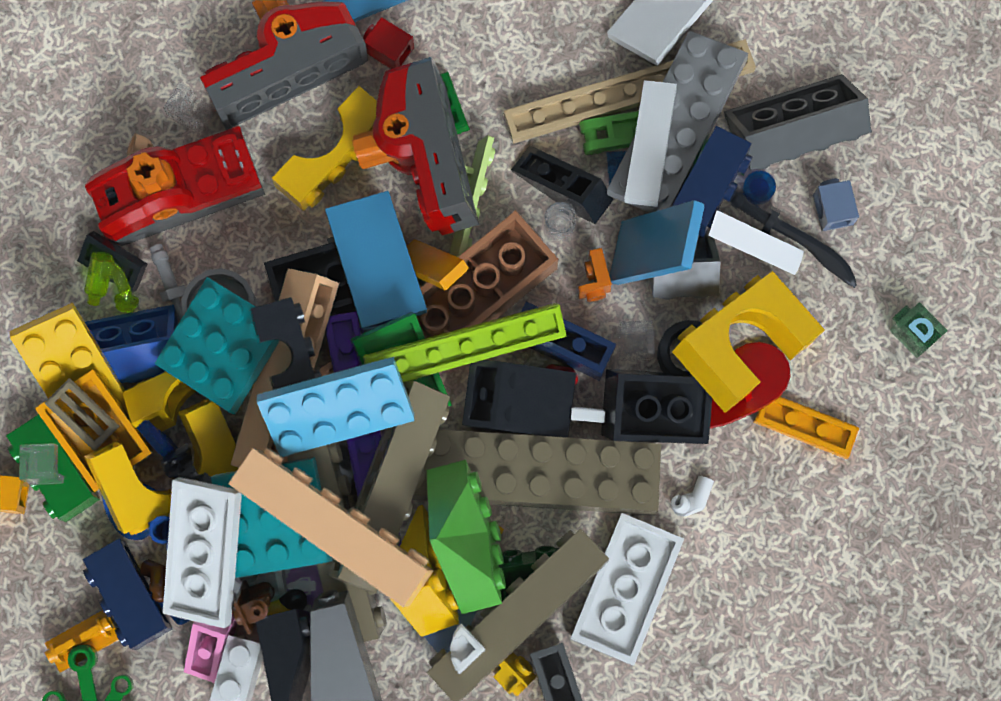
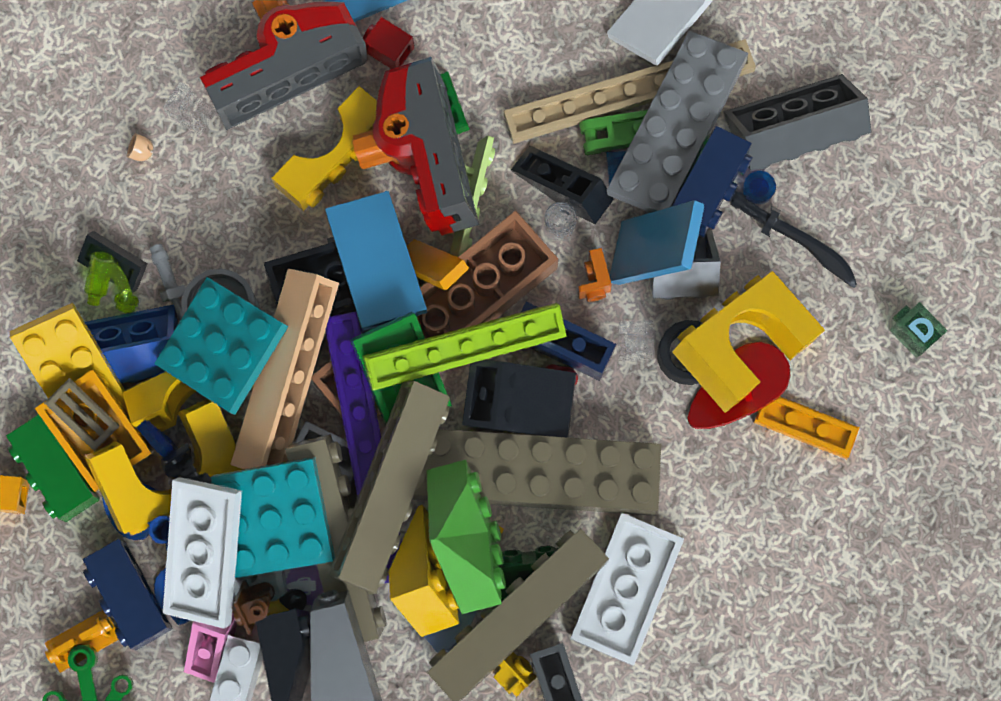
(39, 464): clear panel -> none
(156, 573): reddish brown arm -> none
(174, 186): red piece -> none
(282, 322): black arch -> none
(331, 527): light nougat brick -> none
(336, 407): medium azure piece -> none
(464, 648): white tile -> none
(587, 415): white tile -> none
(650, 143): white tile -> none
(655, 407): black slope -> none
(693, 501): white arm -> none
(756, 242): white sticker -> none
(835, 204): sand blue brick -> none

